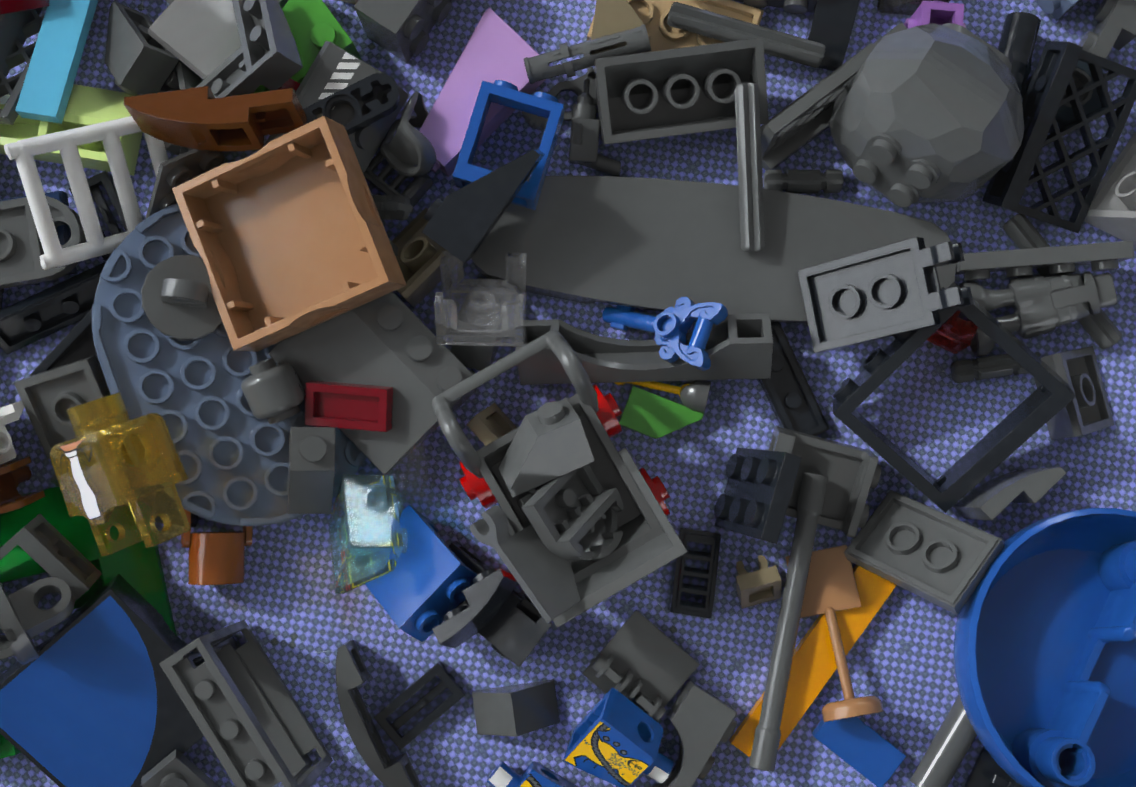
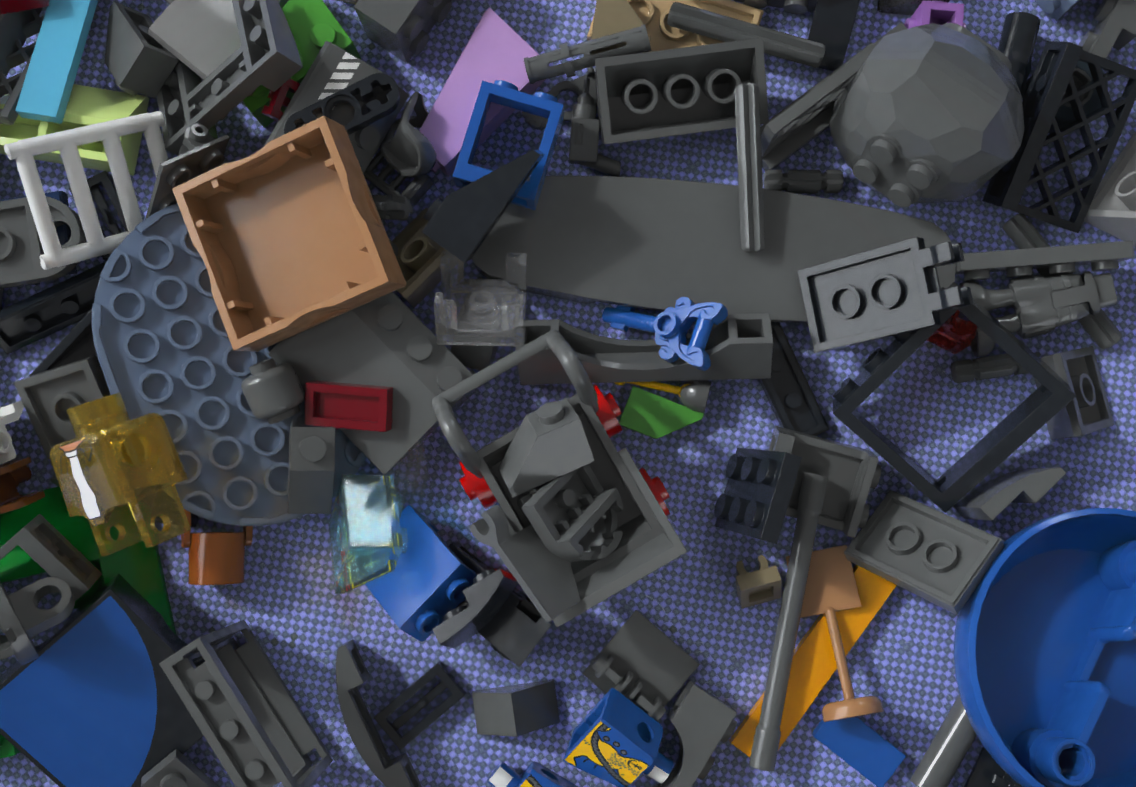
(180, 299): dark grey tile -> none
(209, 123): reddish brown slope -> none
(490, 424): dark tan tile -> none
(710, 574): black slope -> none

